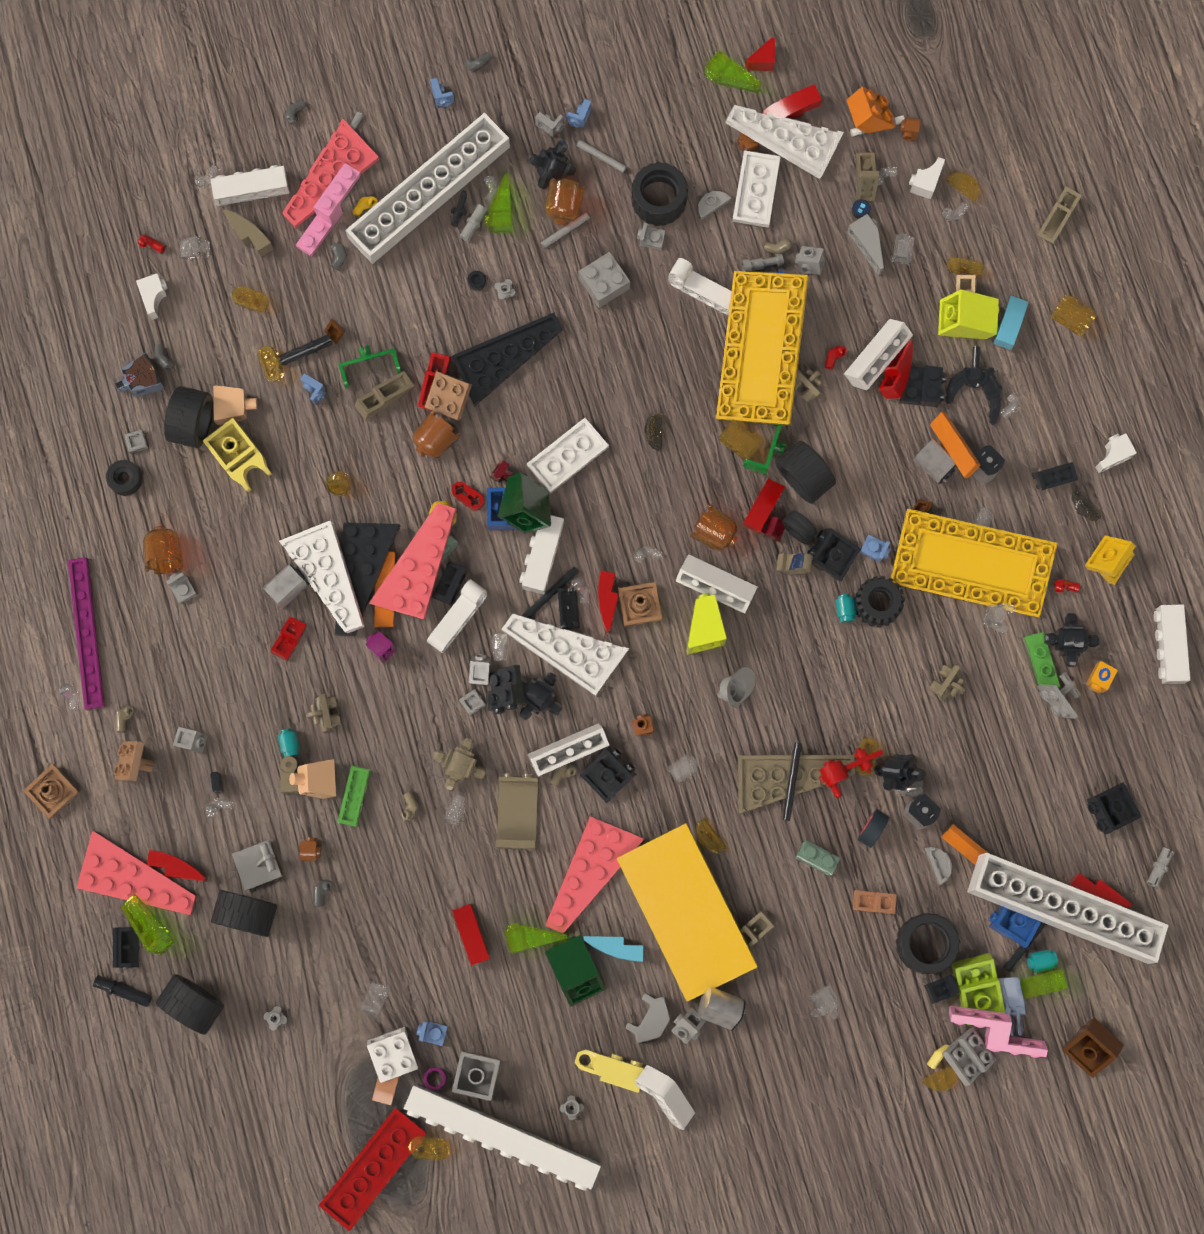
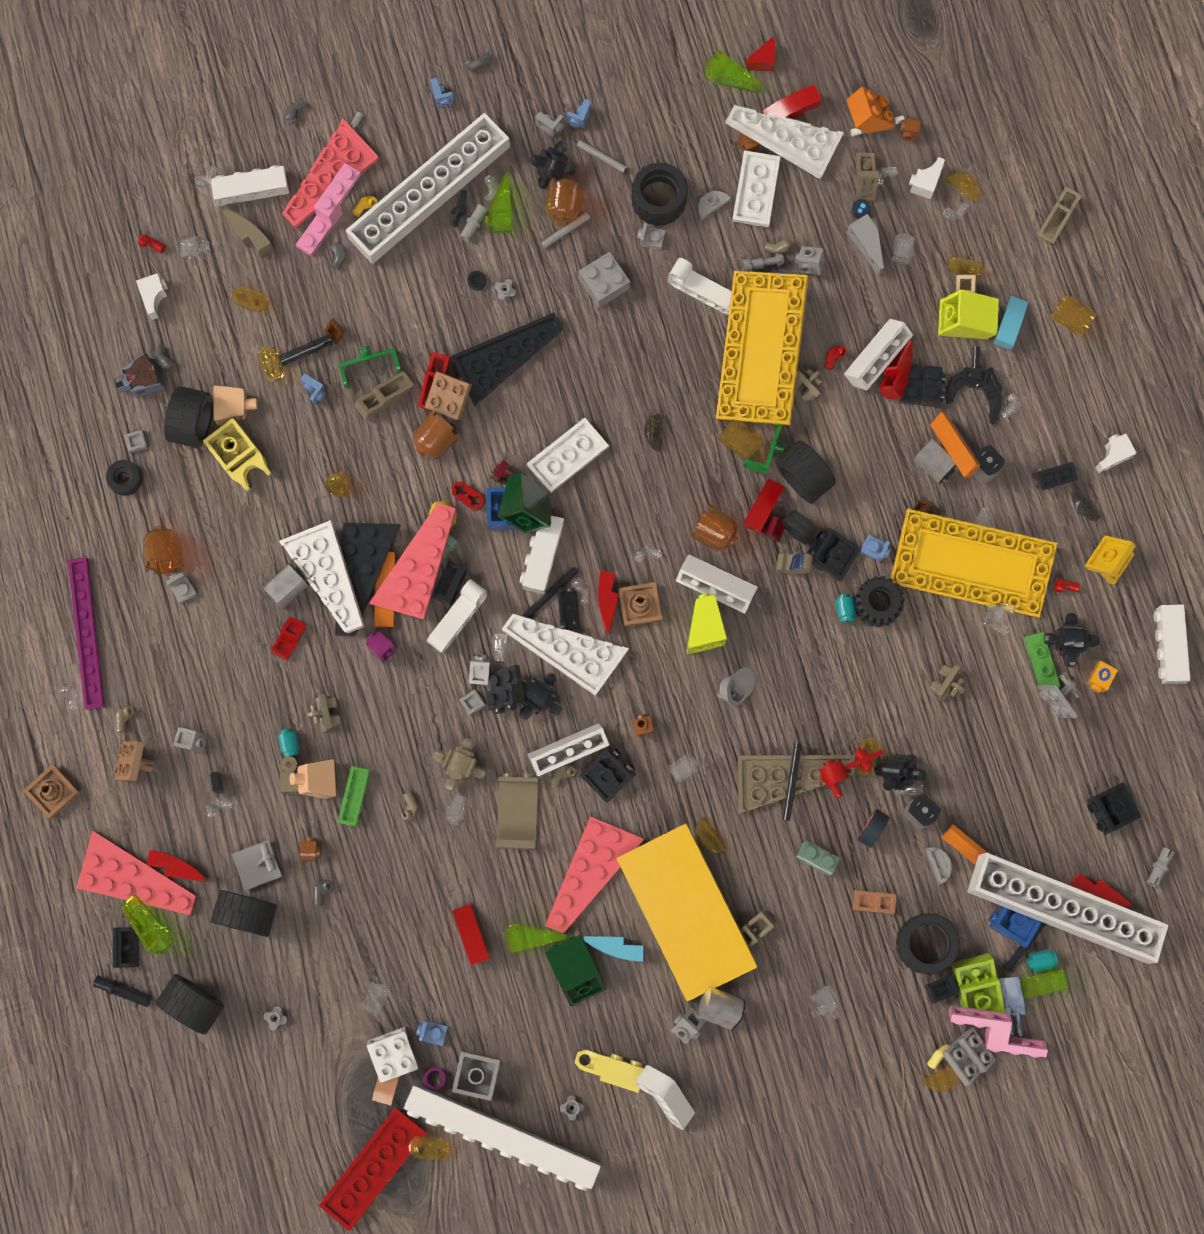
(653, 1022): light grey piece -> none
(1093, 1047): reddish brown slope -> none

